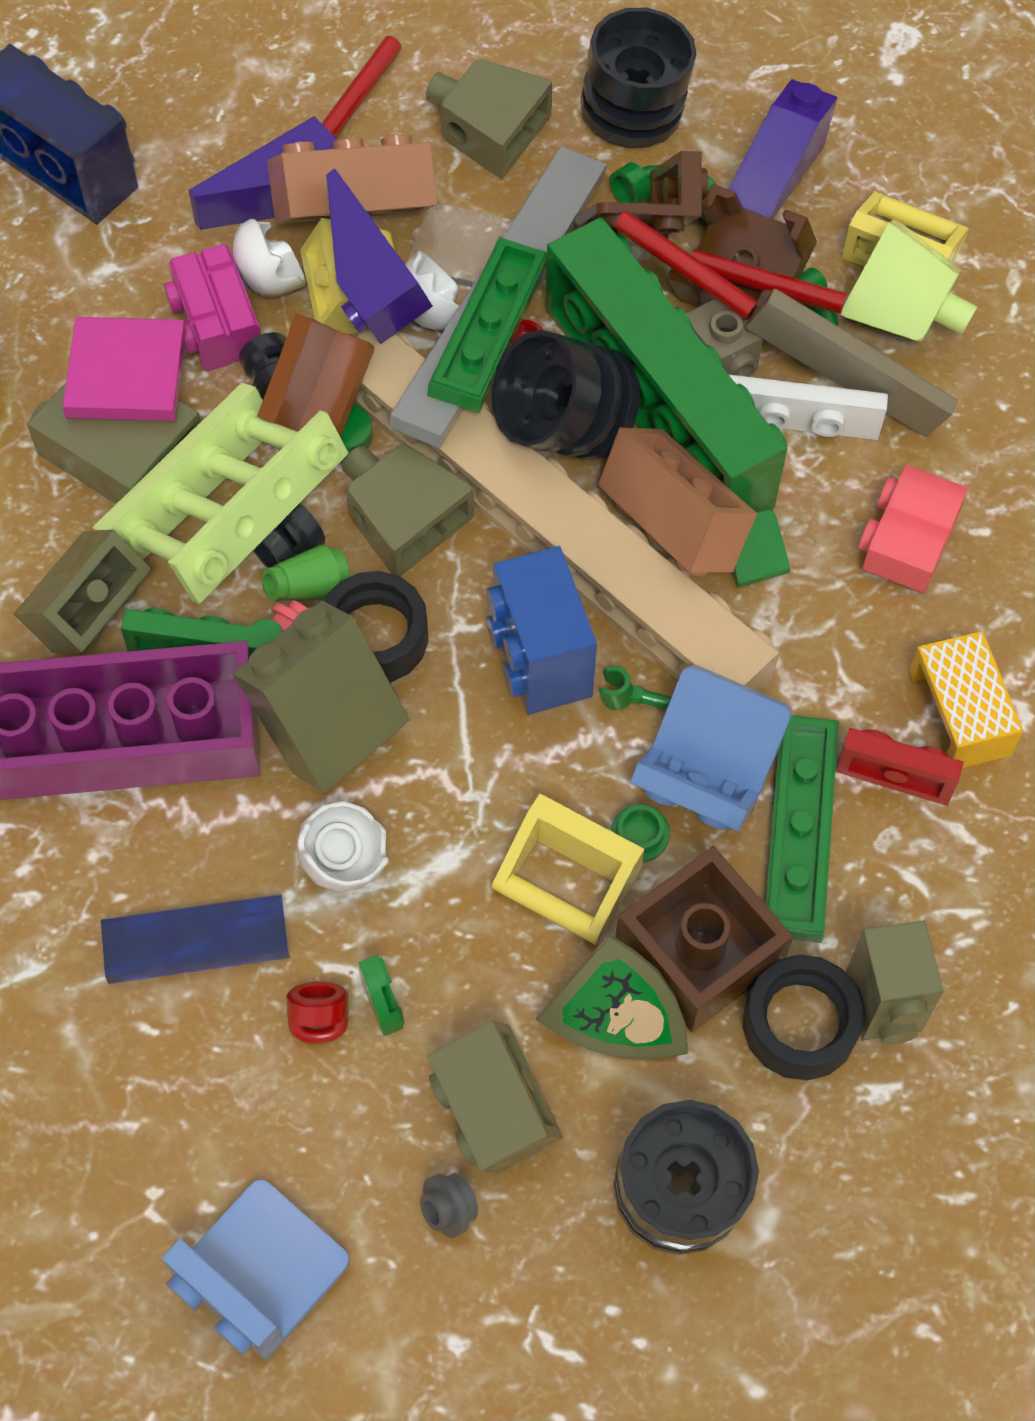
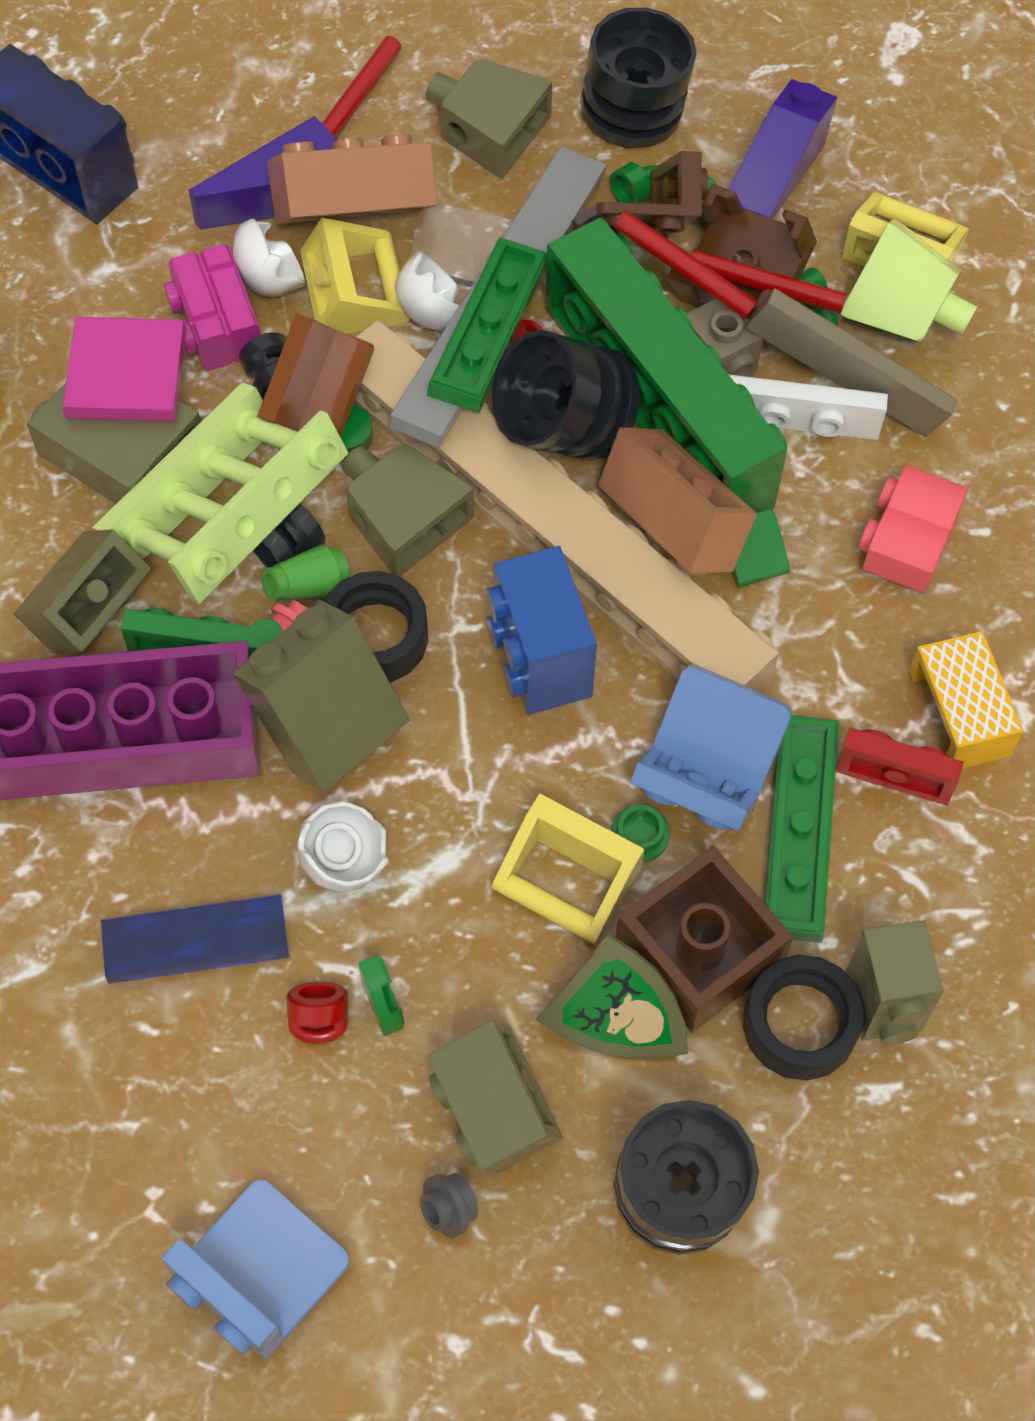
(369, 269): dark purple slope -> none
(628, 693): green hand -> none

